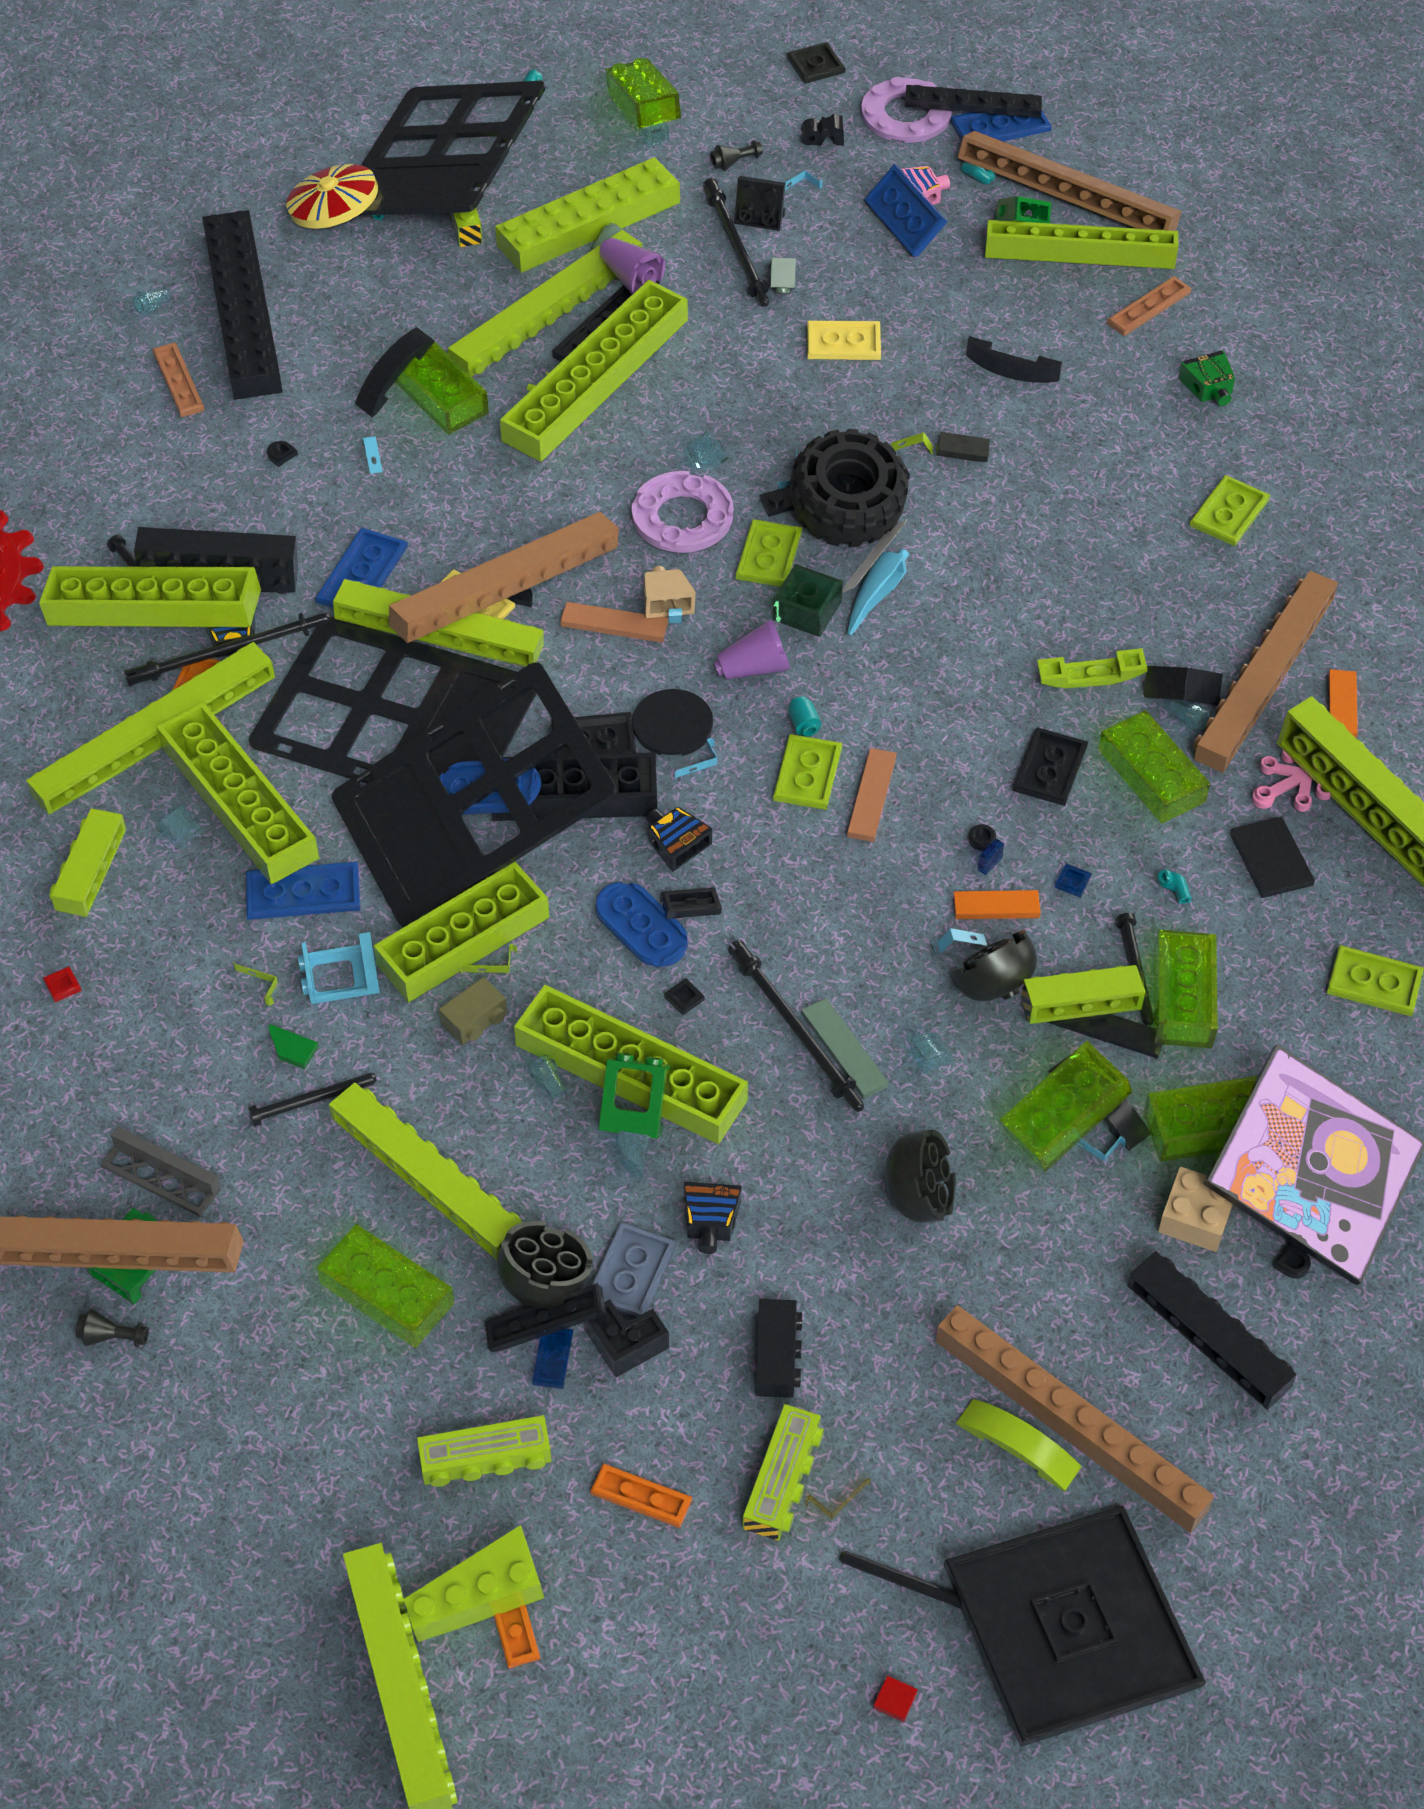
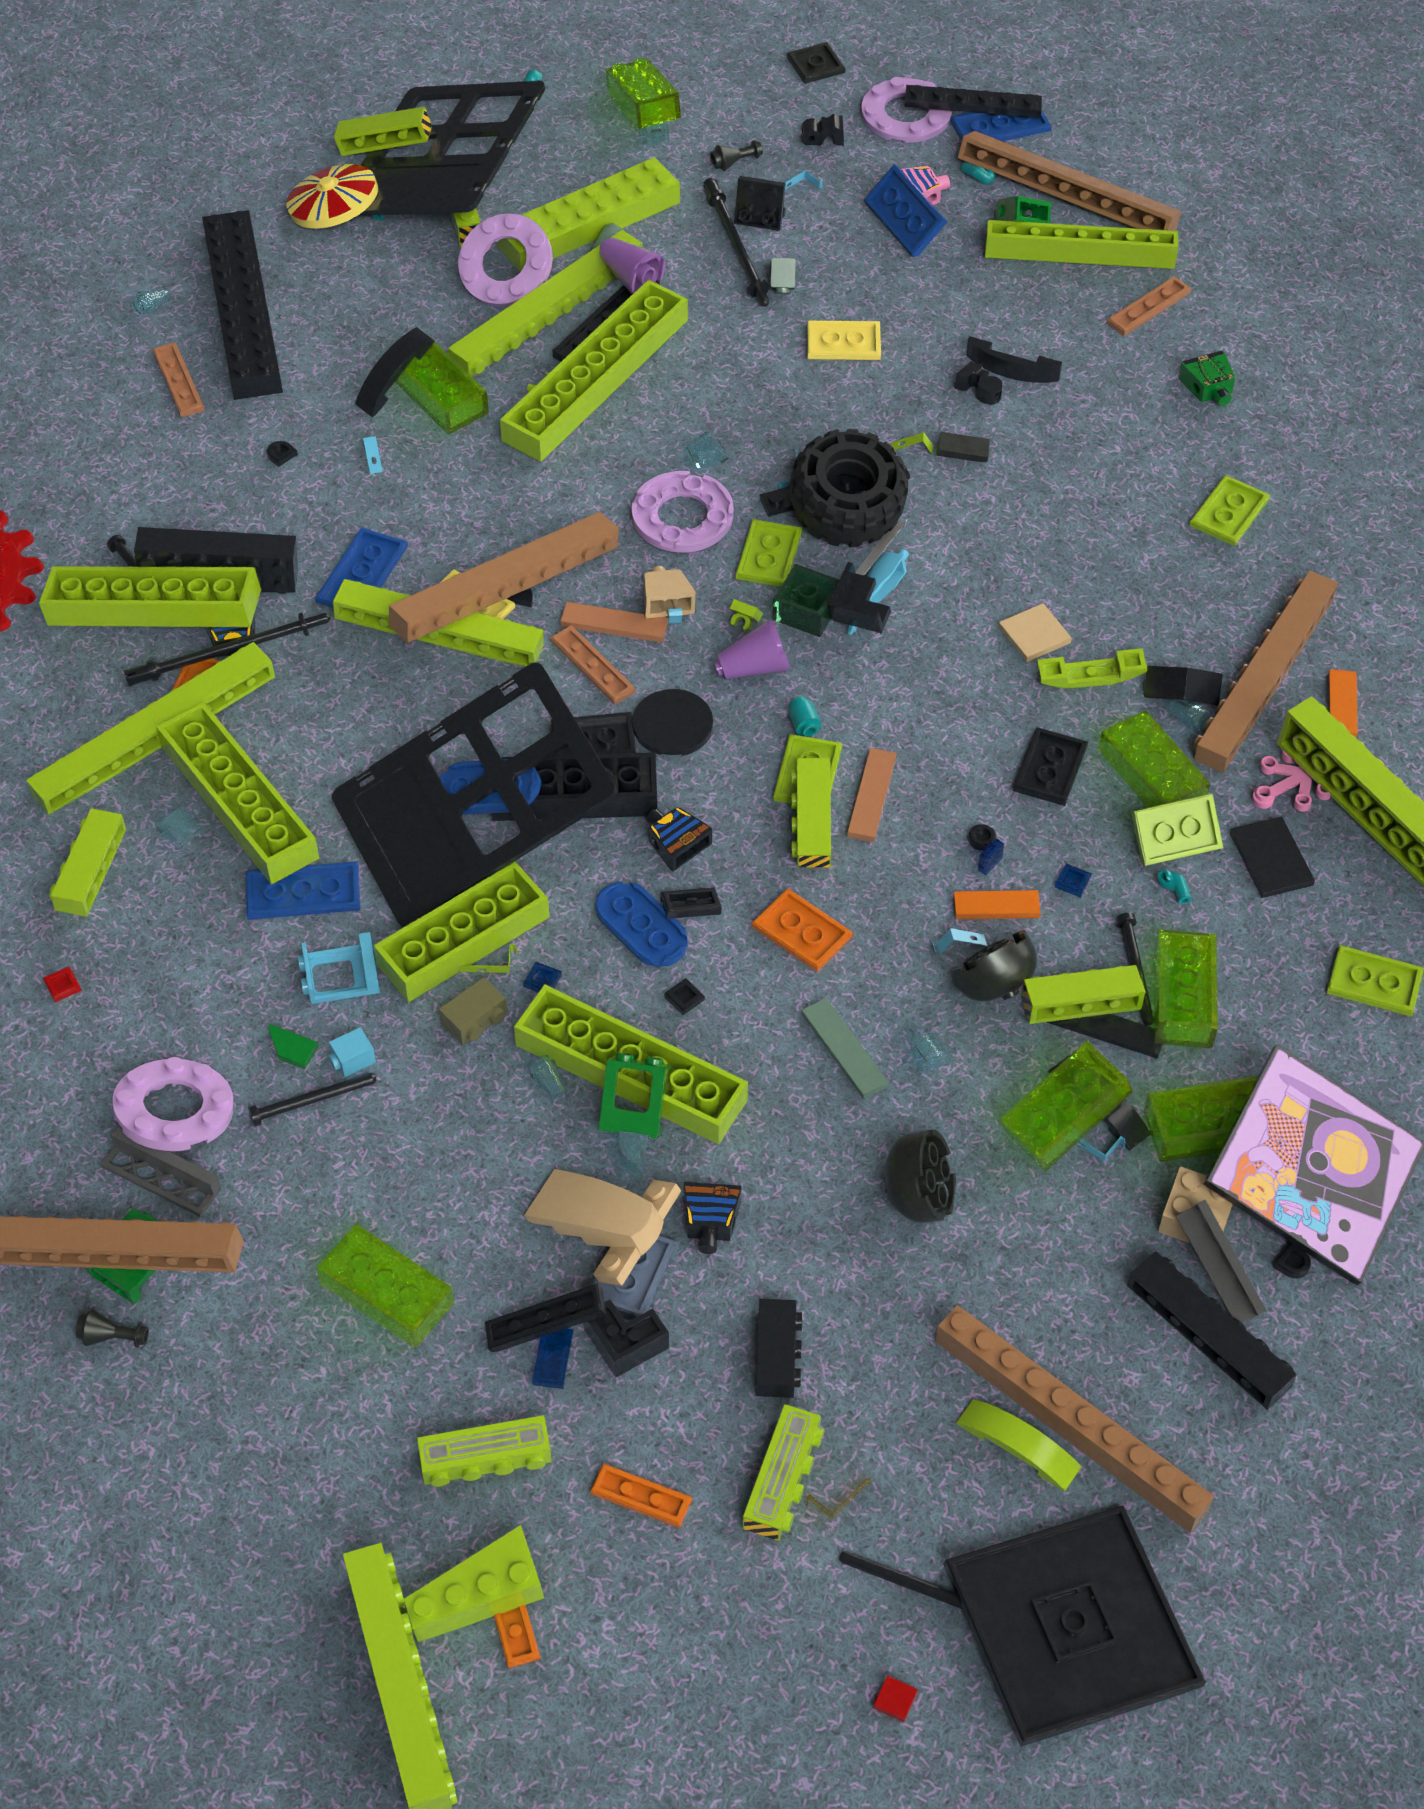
(165, 1134): none -> lavender plate
(269, 1001): lime piece -> none
(351, 1052): none -> medium azure brick
(383, 131): none -> lime brick
(423, 1168): lime brick -> none
(455, 686): black door -> none
(479, 241): none -> lavender plate
(540, 976): none -> clear blue tile
(543, 1264): pearl dark grey cylinder -> none
(593, 665): none -> nougat tile
(604, 1217): none -> tan slope
(711, 762): medium azure piece -> none
(746, 612): none -> lime tile
(751, 966): black bar -> none
(802, 929): none -> orange tile
(813, 812): none -> lime brick
(852, 605): none -> black panel
(988, 386): none -> black leg
(1034, 632): none -> tan tile
(1177, 829): none -> lime tile
(1220, 1262): none -> dark grey fence

